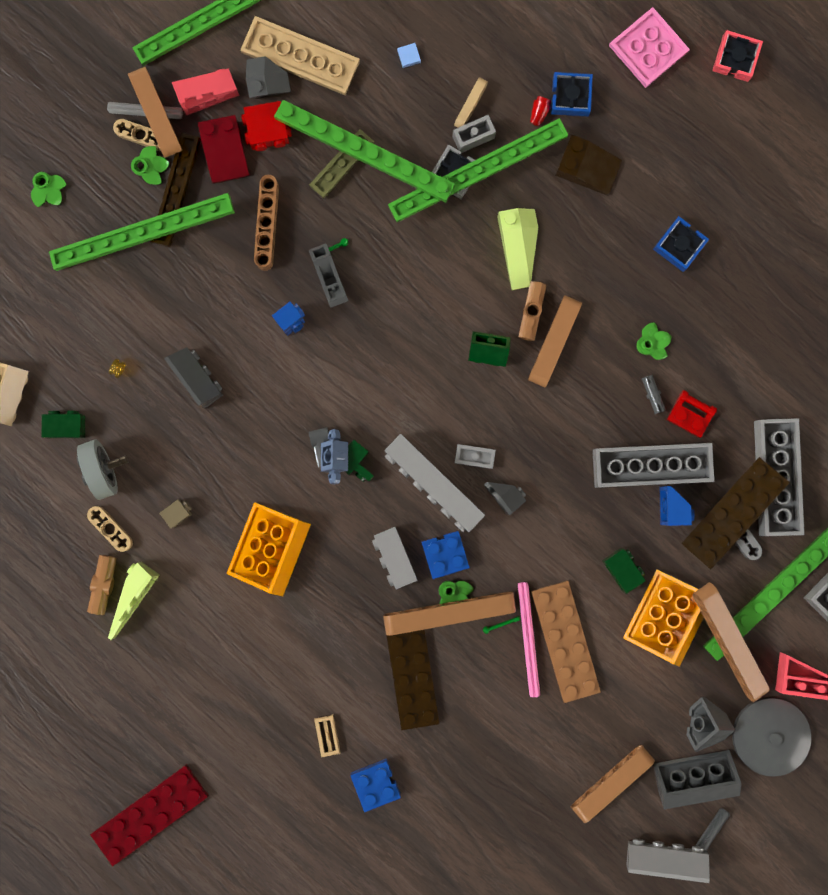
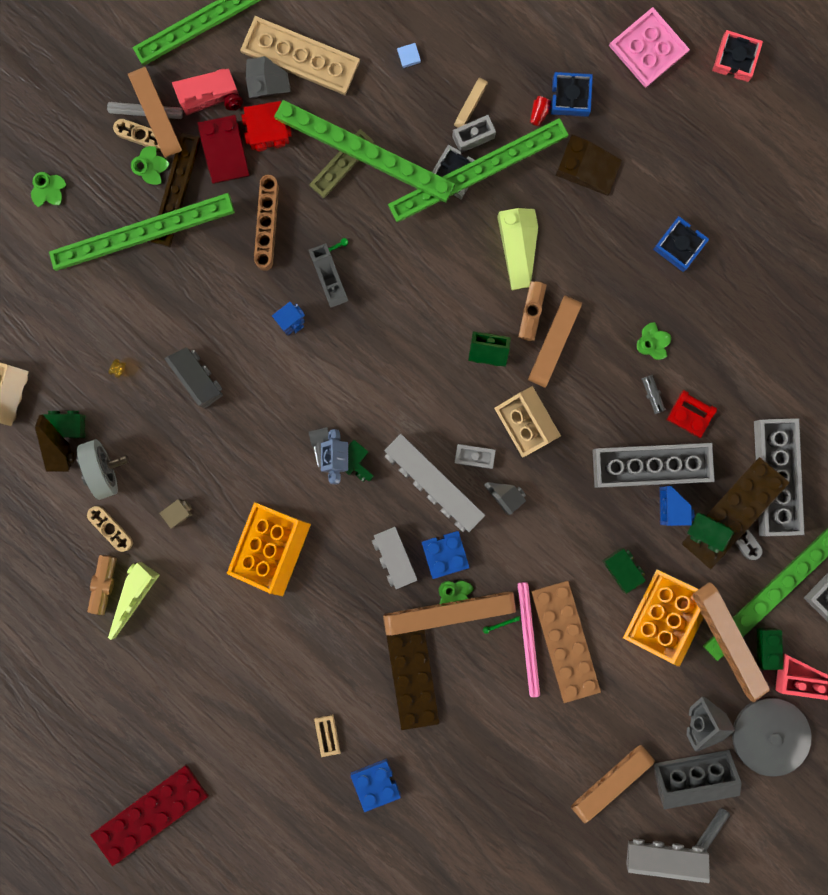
(53, 447): none -> dark brown slope
(233, 102): none -> dark red plate
(527, 421): none -> tan slope
(710, 532): none -> dark green brick
(769, 649): none -> dark green brick

